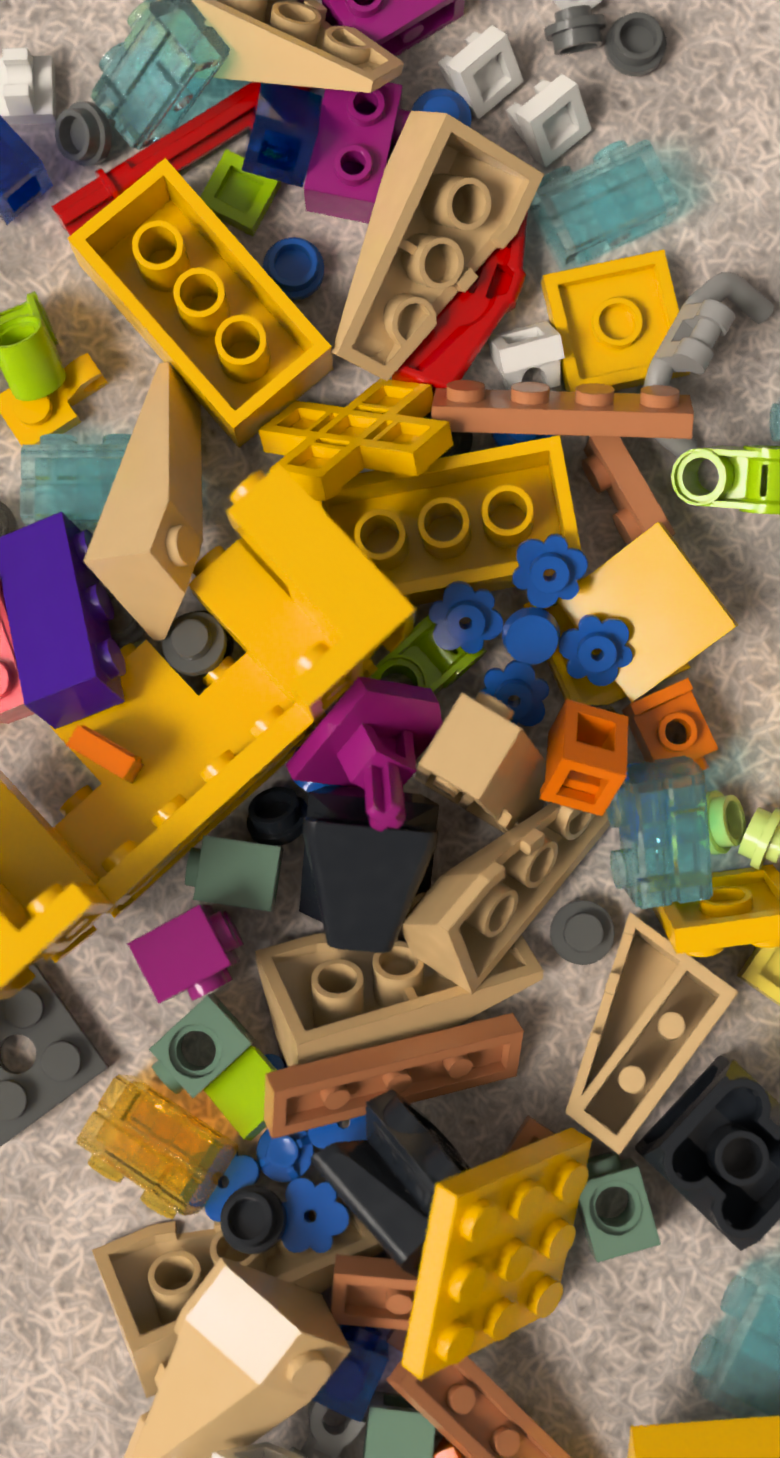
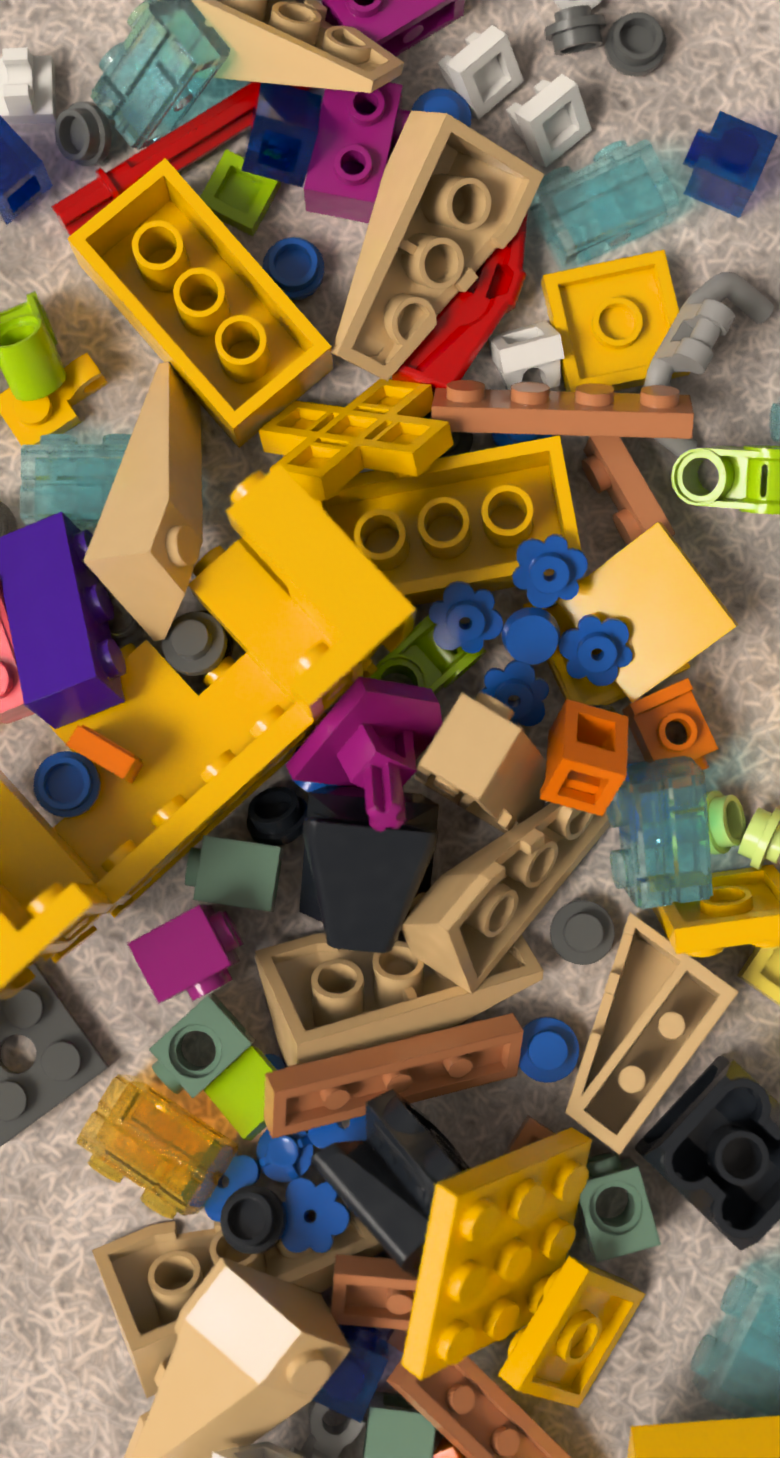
(67, 784): none -> blue plate
(548, 1050): none -> blue plate
(570, 1333): none -> yellow plate
(727, 163): none -> clear blue brick

